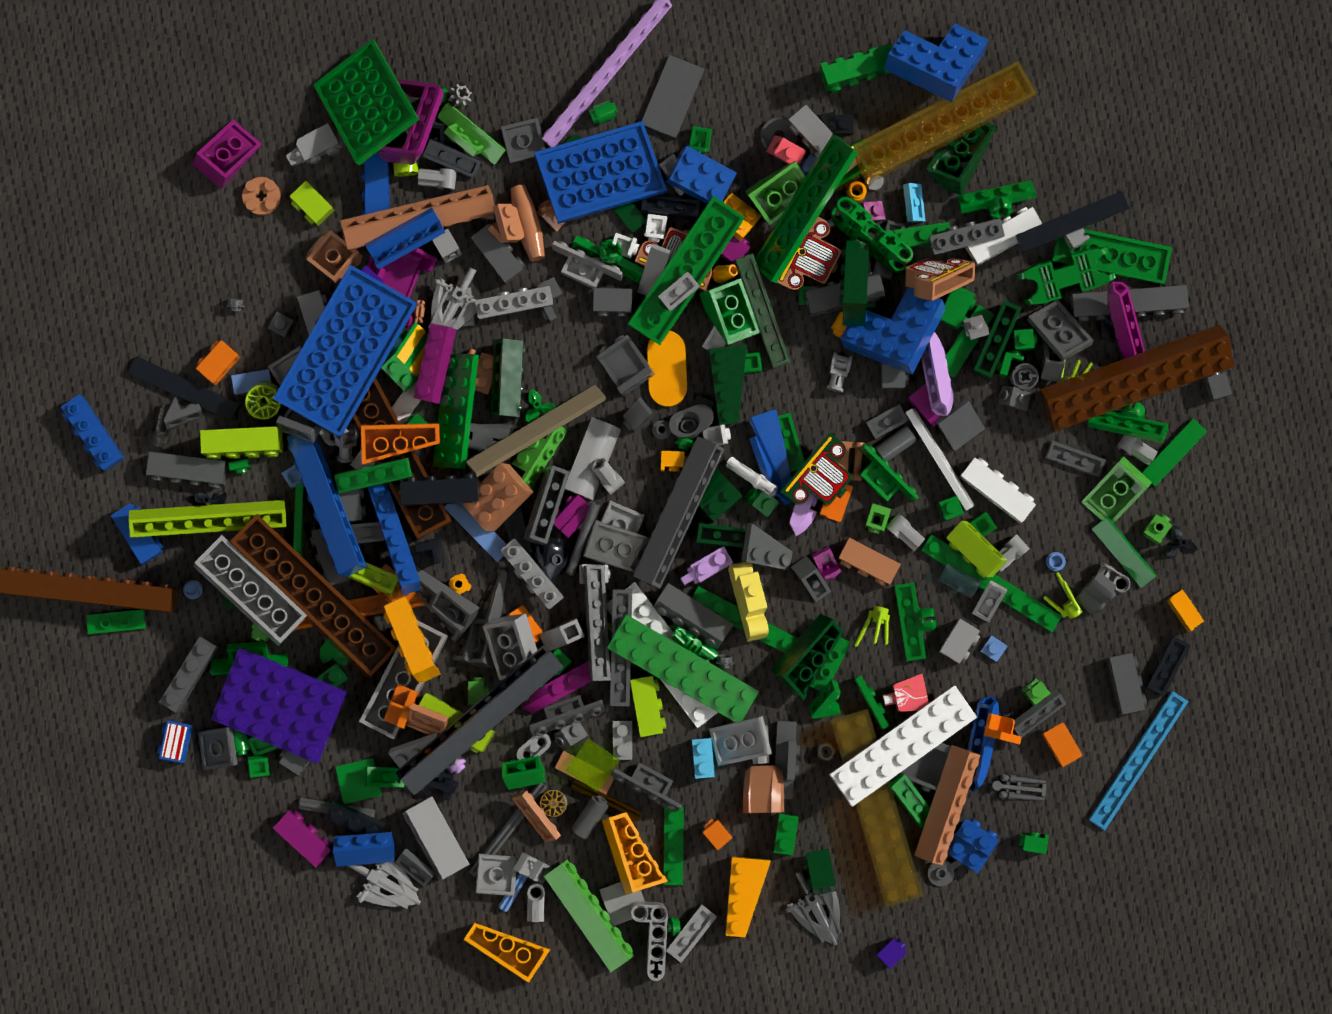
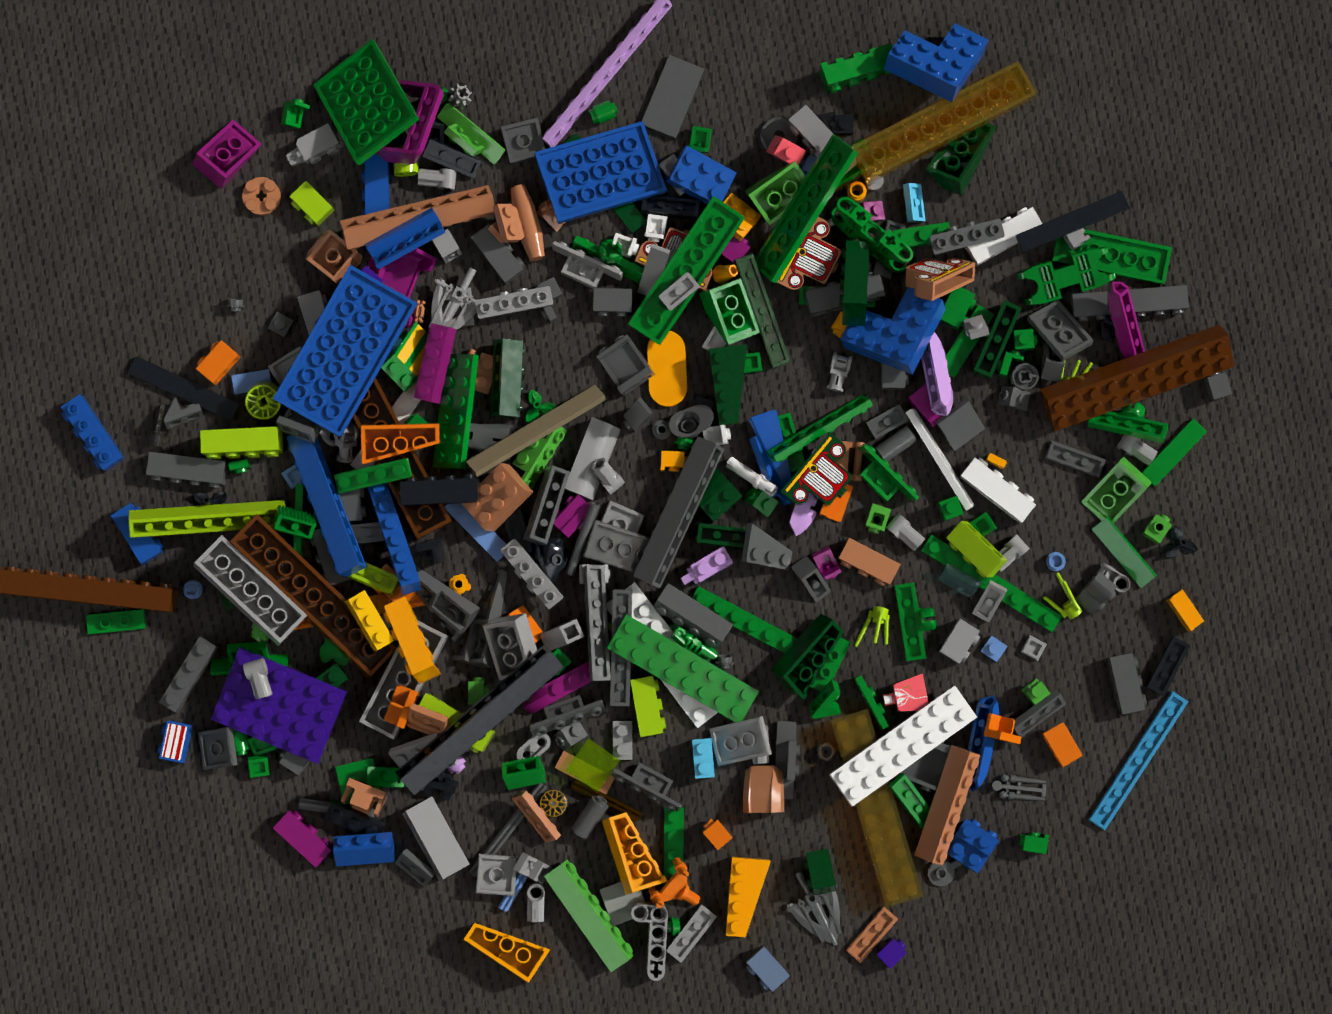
(257, 672): none -> light grey piece
(293, 113): none -> green bracket
(294, 522): none -> green brick
(364, 797): none -> nougat panel
(369, 621): none -> yellow brick
(403, 895): light grey bar -> none
(675, 888): none -> orange axle
(750, 600): light yellow brick -> none
(767, 968): none -> sand blue brick
(785, 834): green brick -> none
(819, 428): none -> green plate
(871, 934): none -> nougat tile
(996, 461): none -> light orange tile
(997, 199): green plate -> none
(1033, 647): none -> light grey tile

